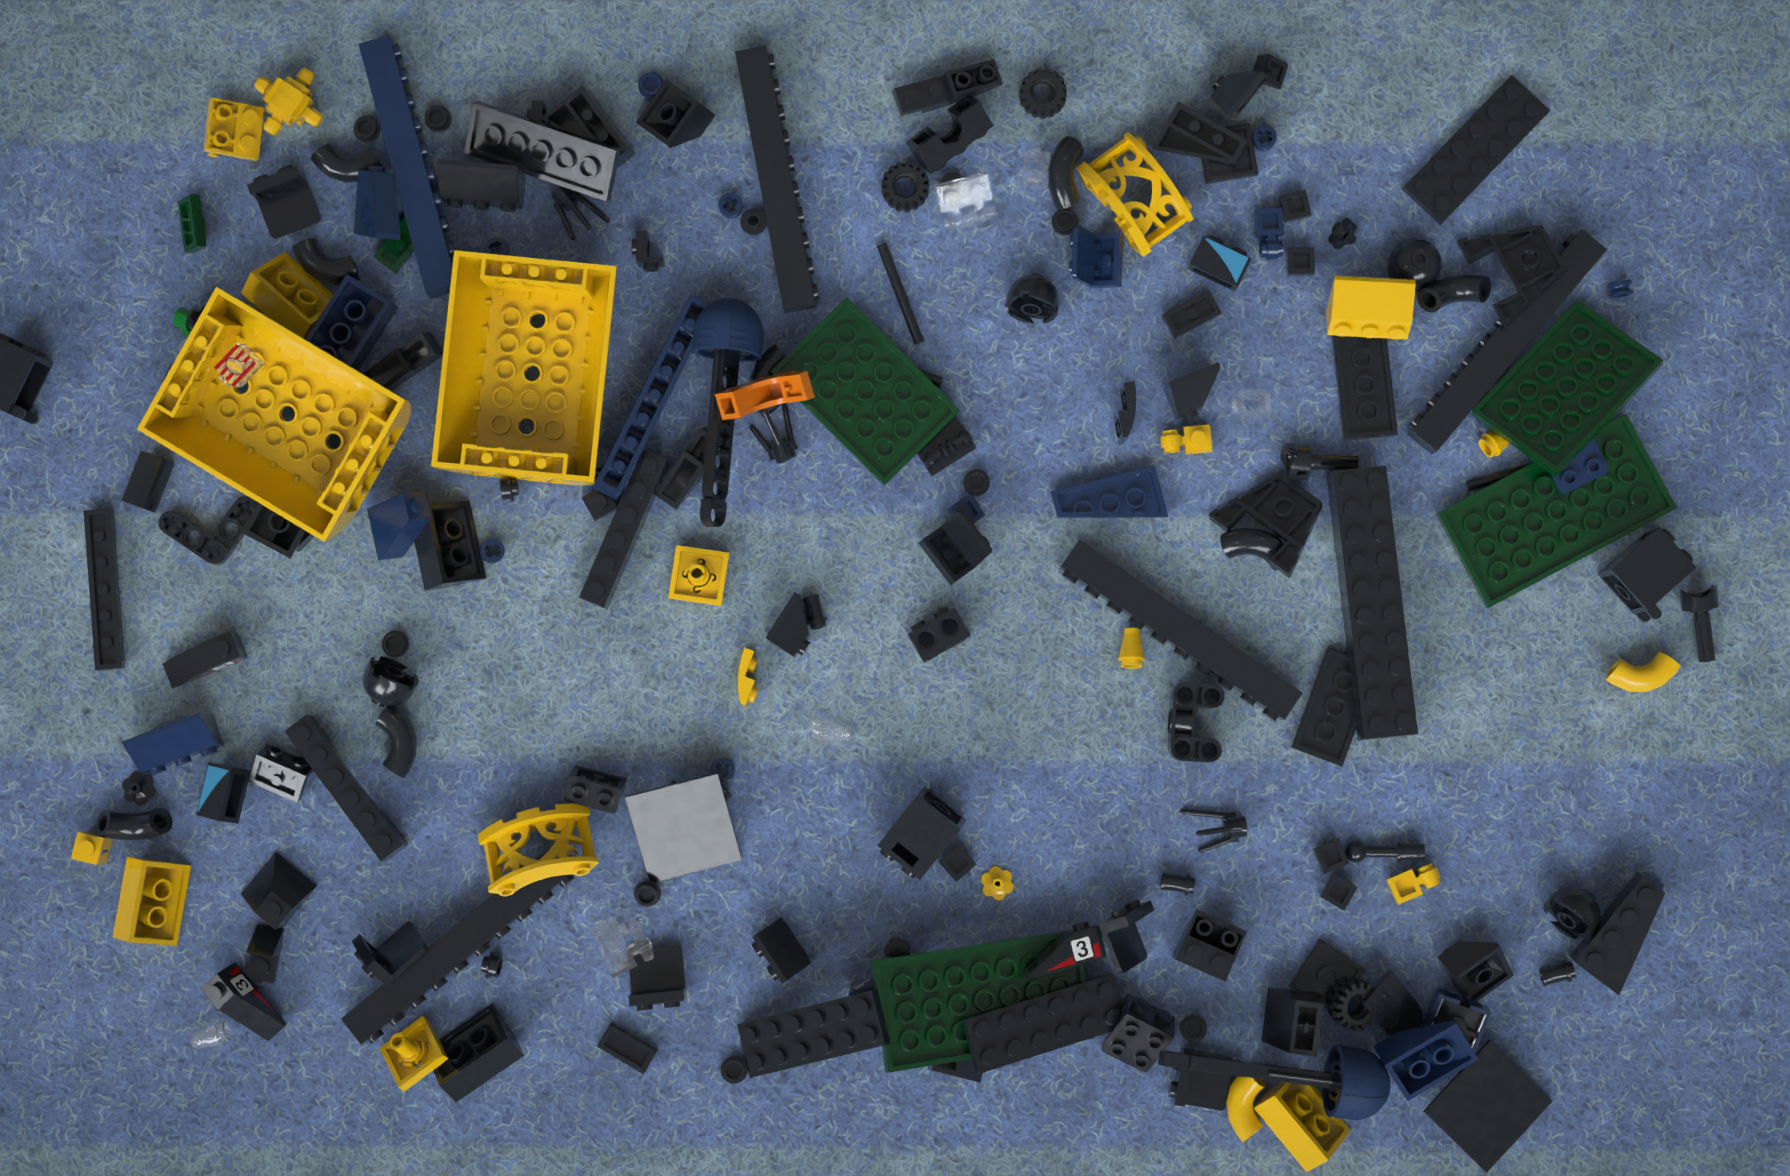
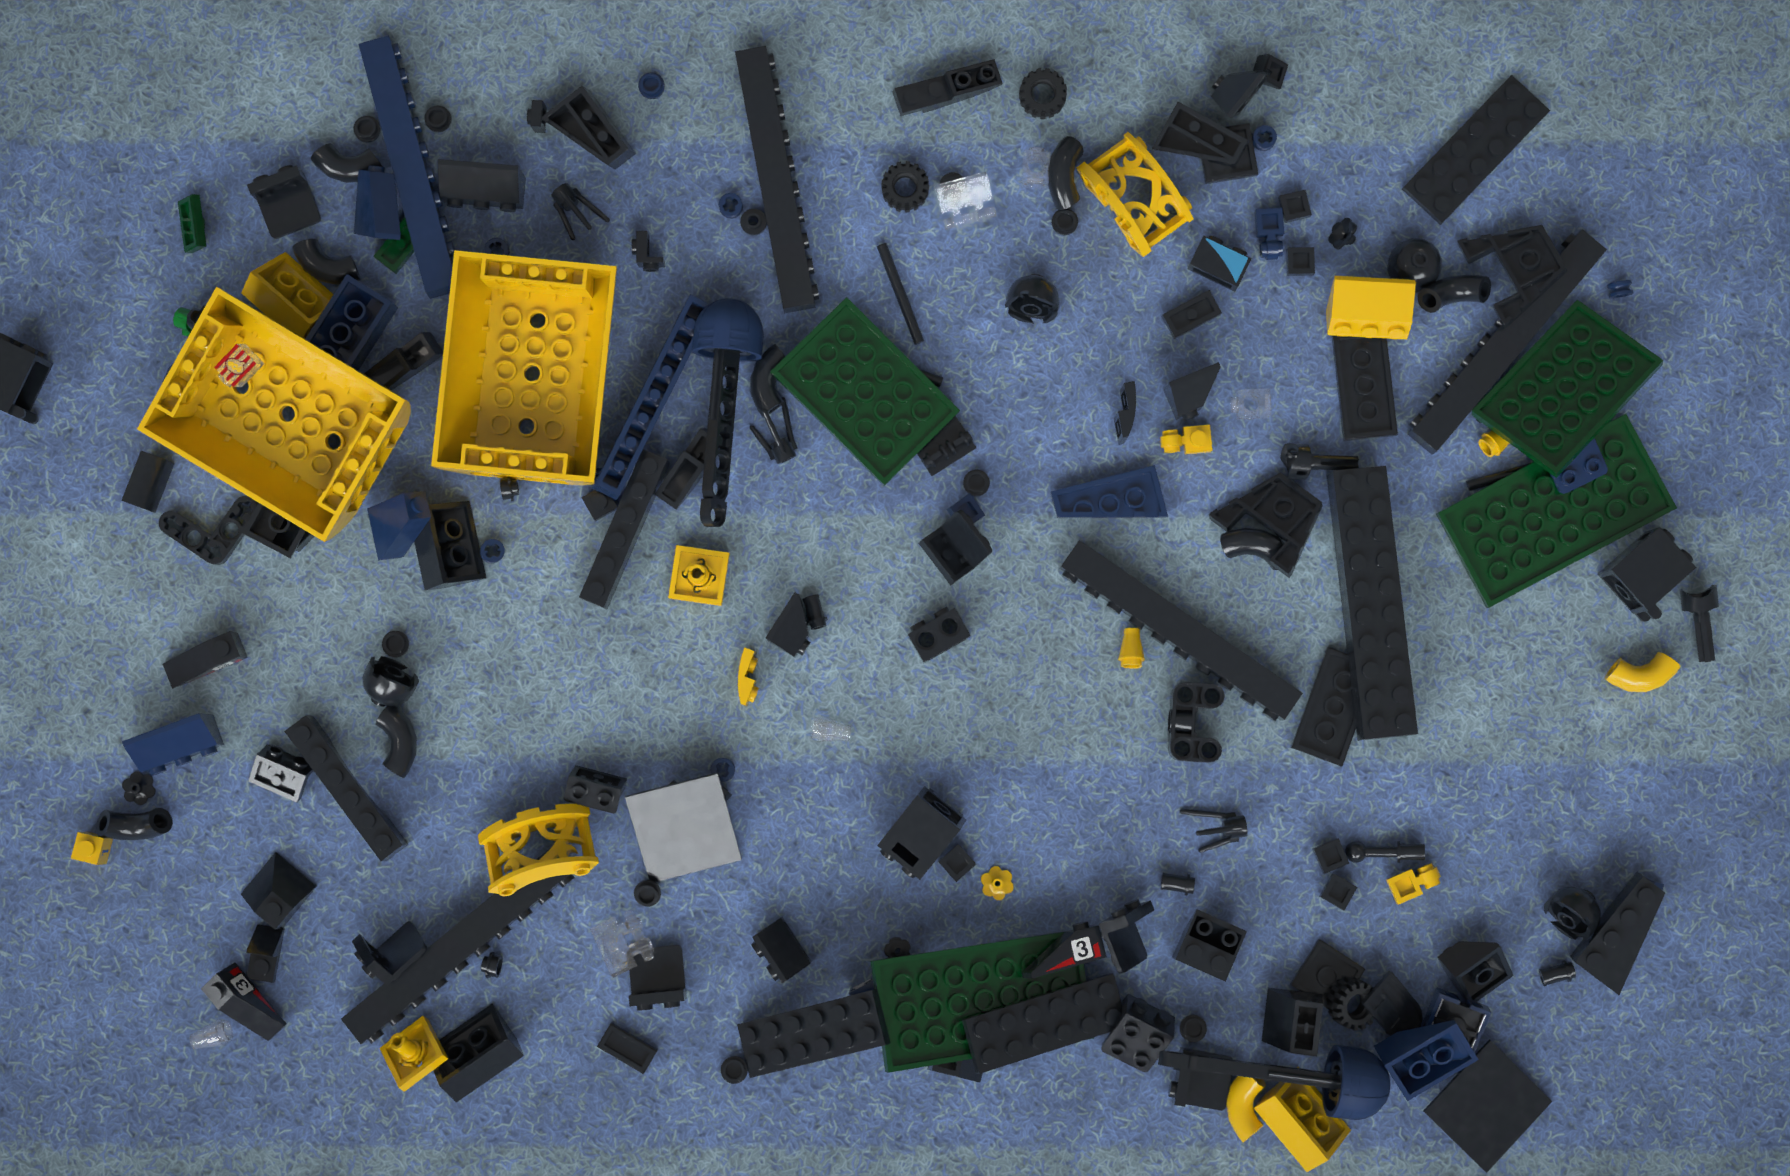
(104, 589): black plate -> none
(151, 901): yellow slope -> none
(223, 792): black brick -> none
(233, 129): yellow plate -> none
(289, 101): yellow piece -> none
(542, 150): black plate -> none
(674, 116): black slope -> none
(763, 393): orange arch -> none
(969, 124): black arch -> none
(1096, 258): dark blue bracket -> none

